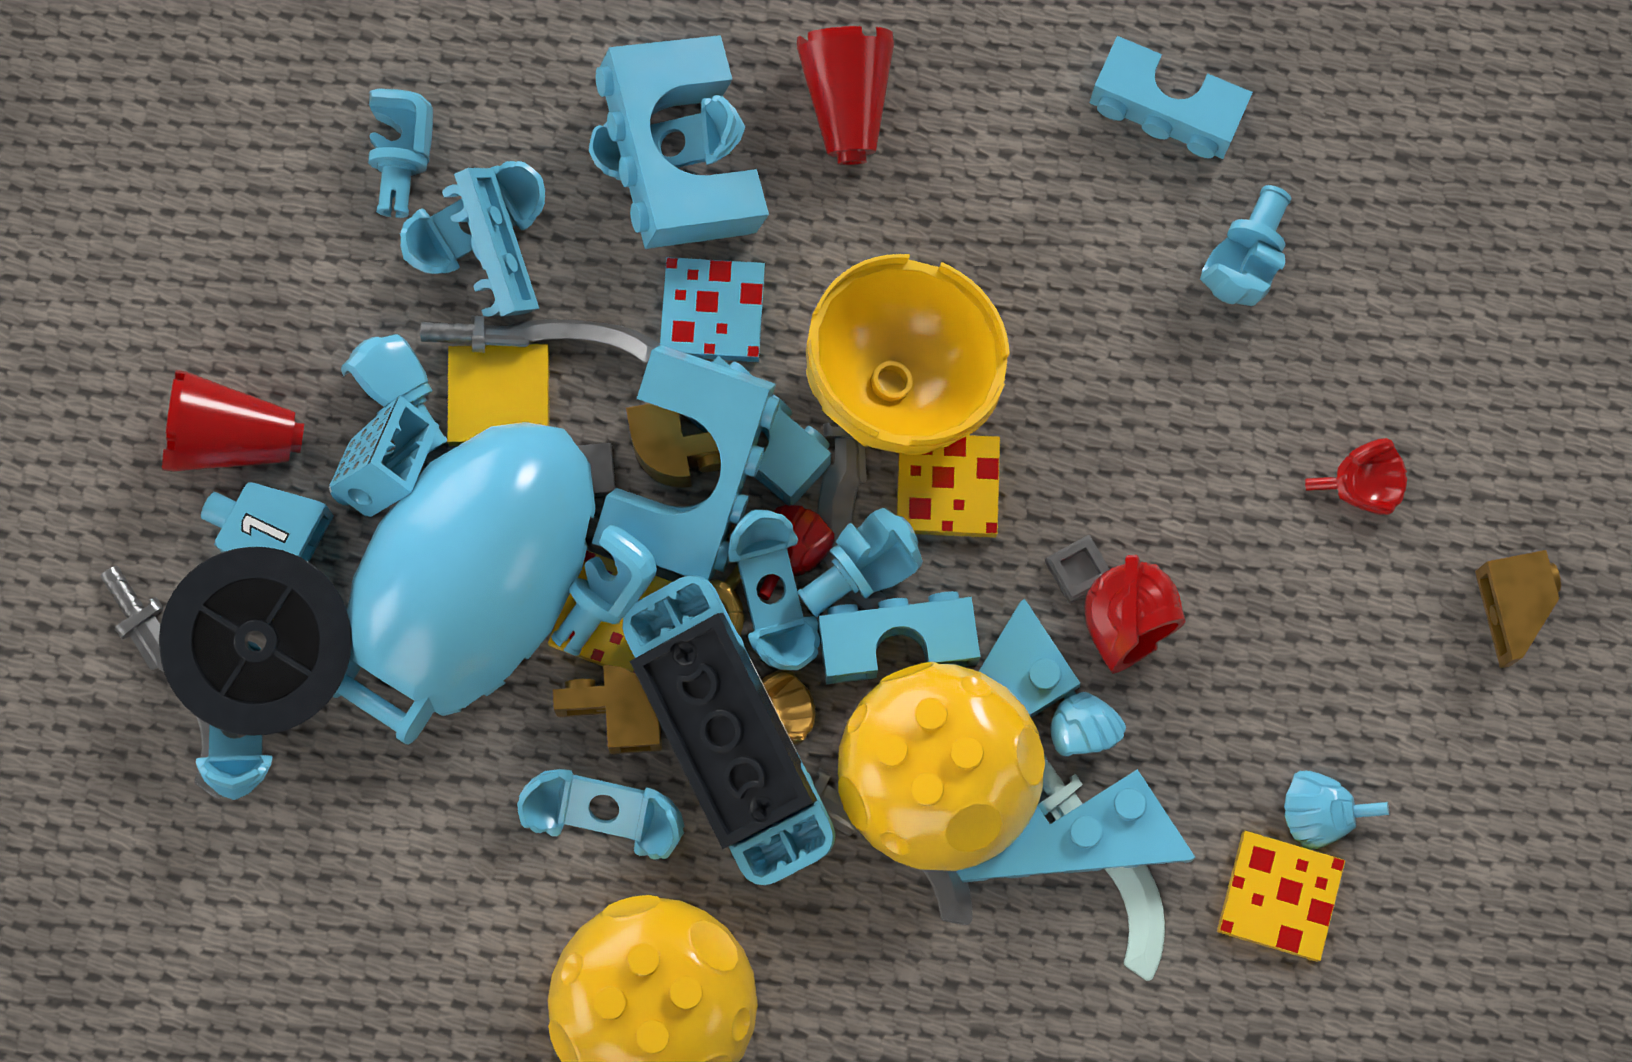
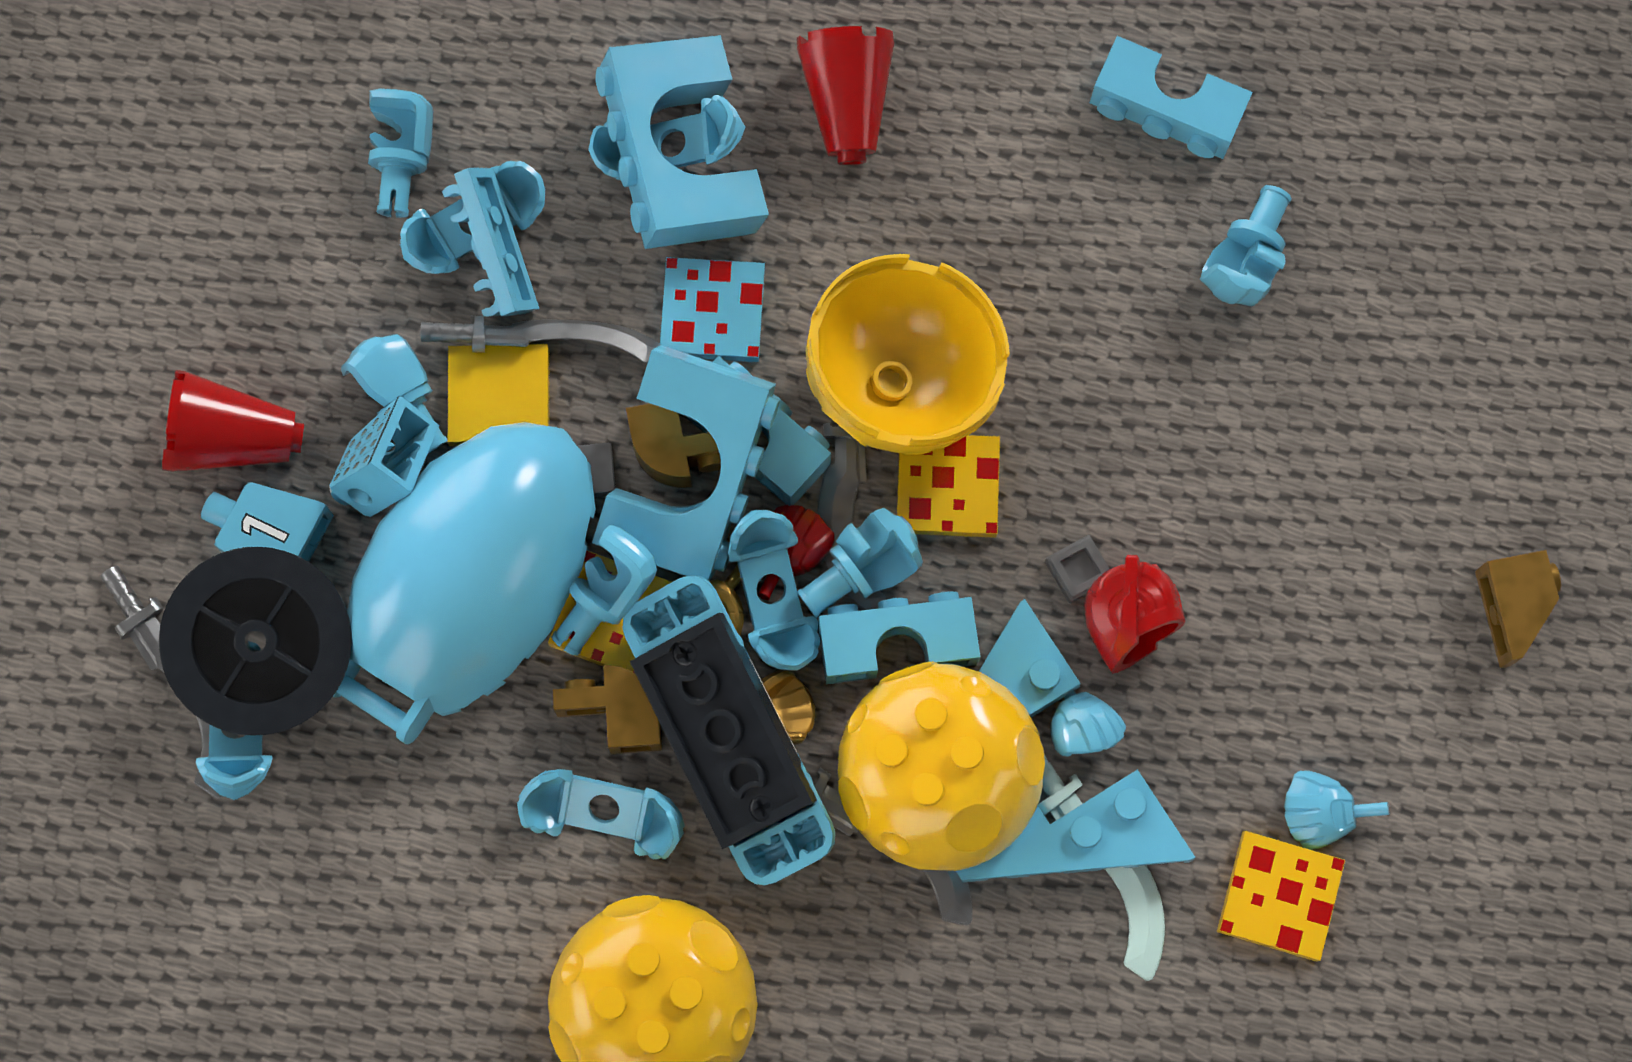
(1368, 478): red piece -> none

